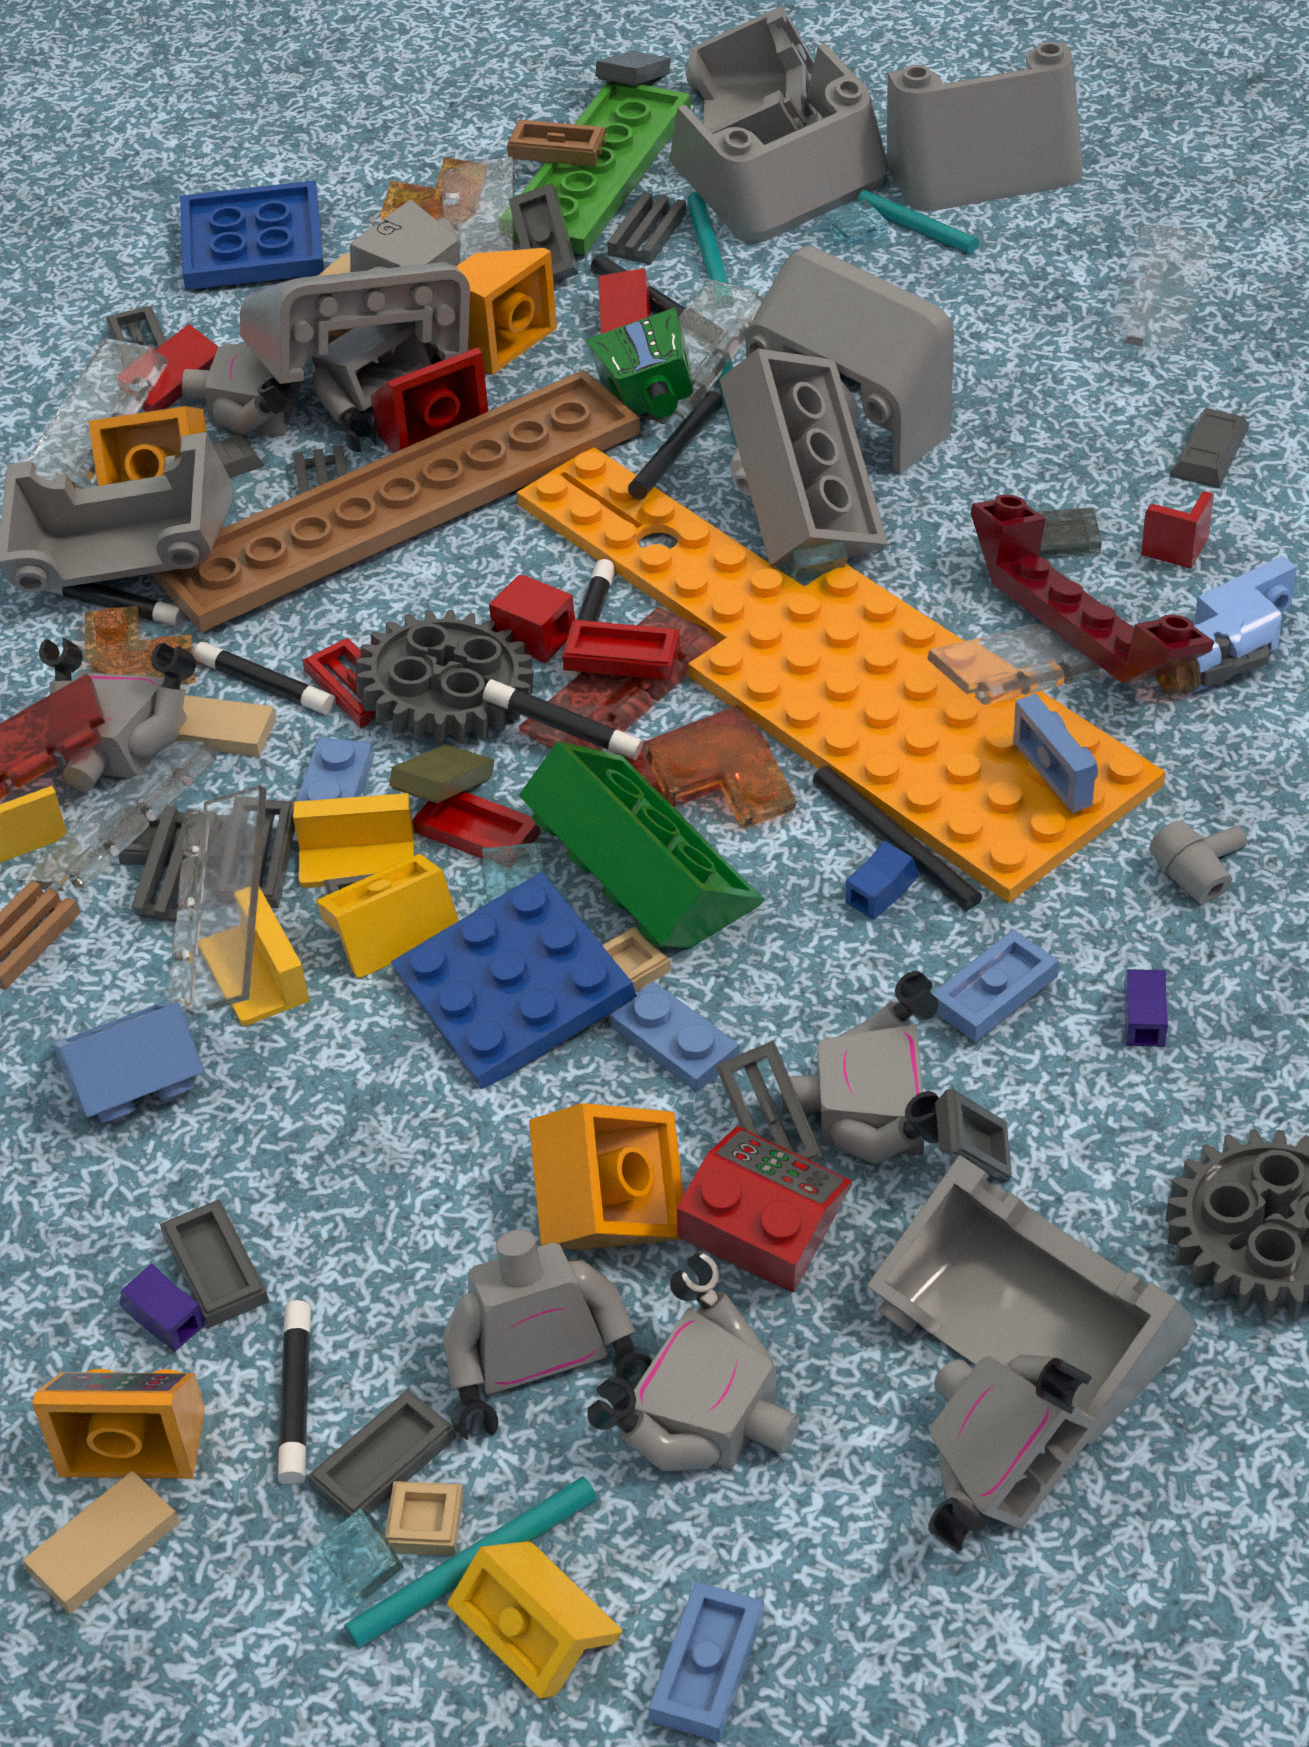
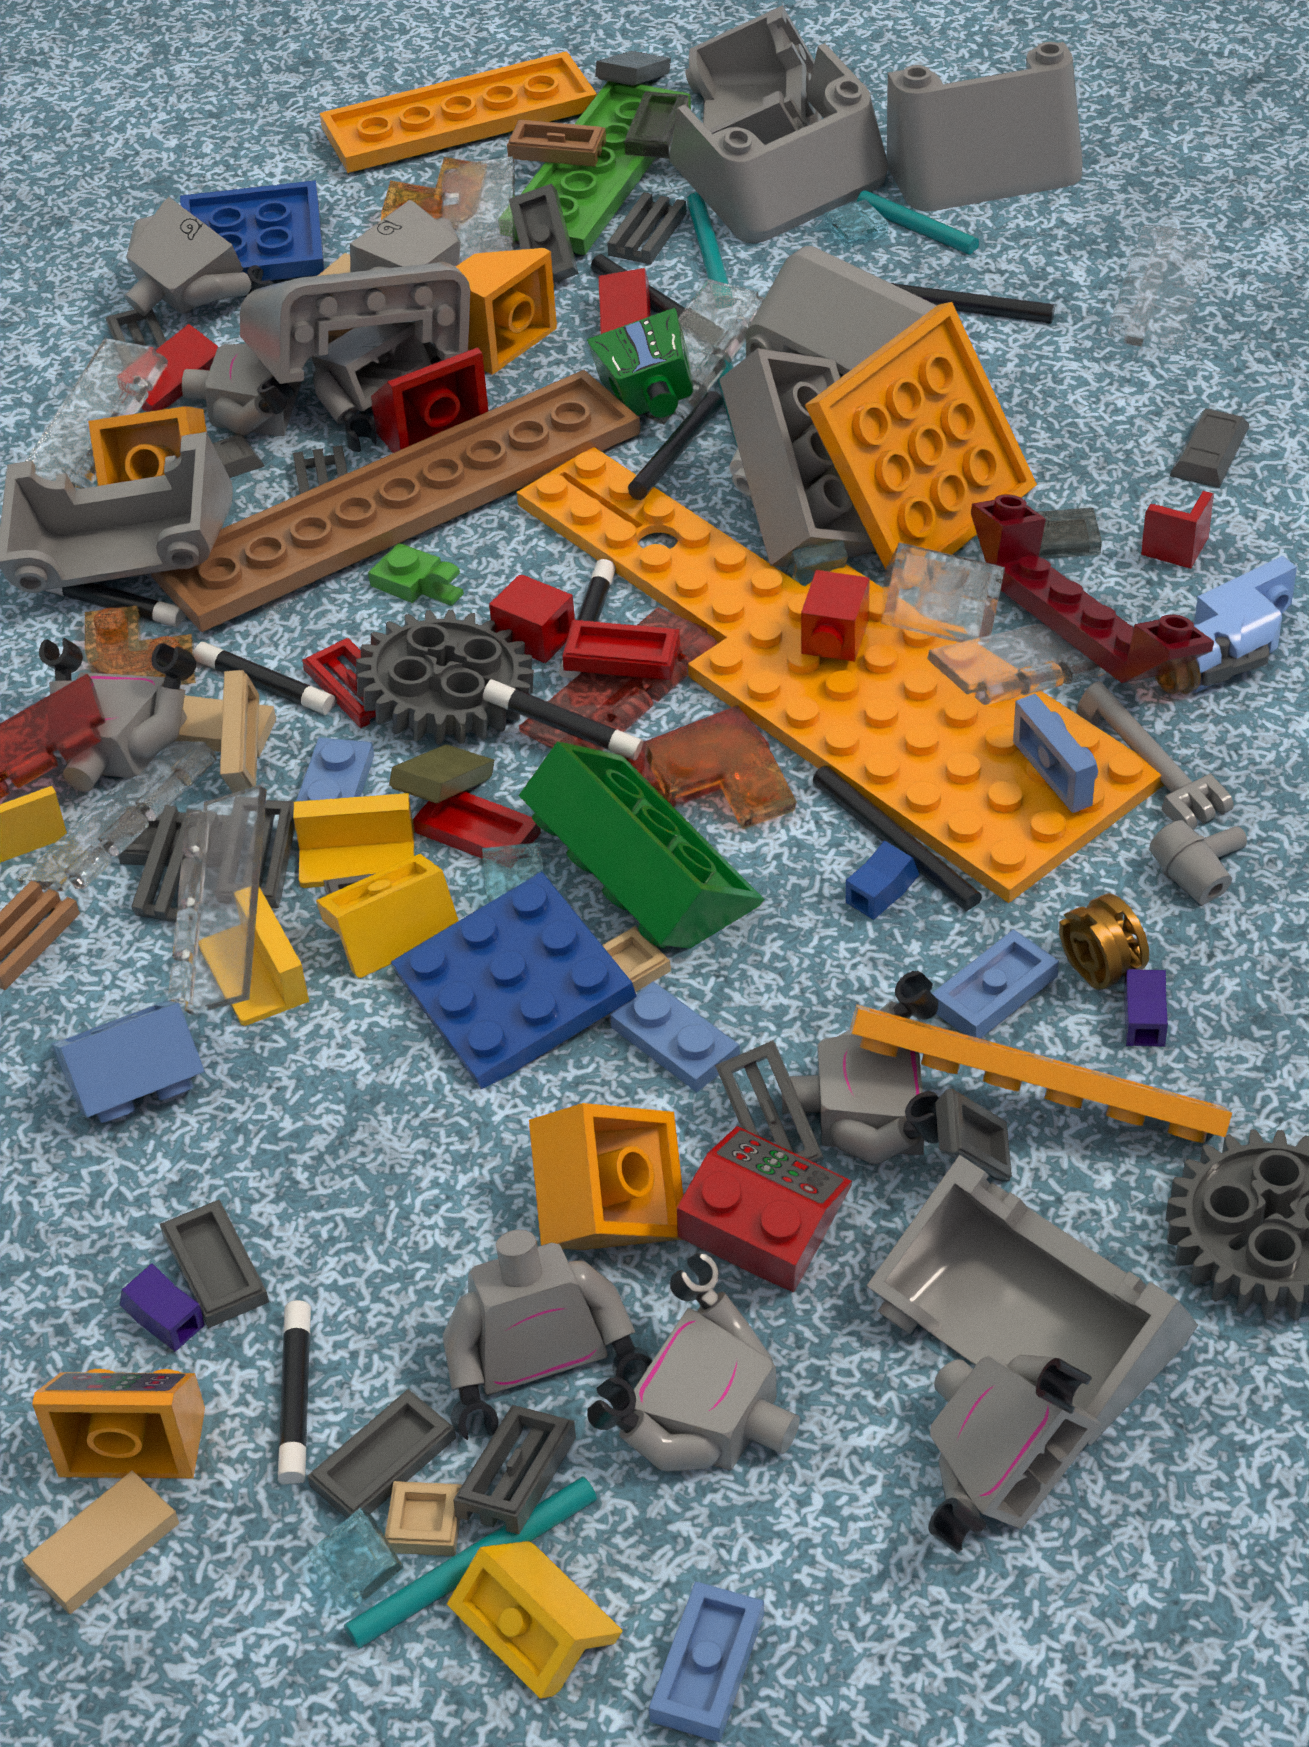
(184, 263): none -> light grey torso
(239, 731): none -> tan tile
(412, 572): none -> bright green plate
(456, 111): none -> light orange plate
(516, 1511): none -> dark grey tile
(654, 125): none -> clear smoke tile
(835, 615): none -> red brick
(920, 437): none -> light orange plate
(940, 594): none -> clear slope
(986, 304): none -> black bar
(1063, 1081): none -> light orange plate
(1102, 942): none -> pearl gold wheel
(1186, 797): none -> light grey hinge

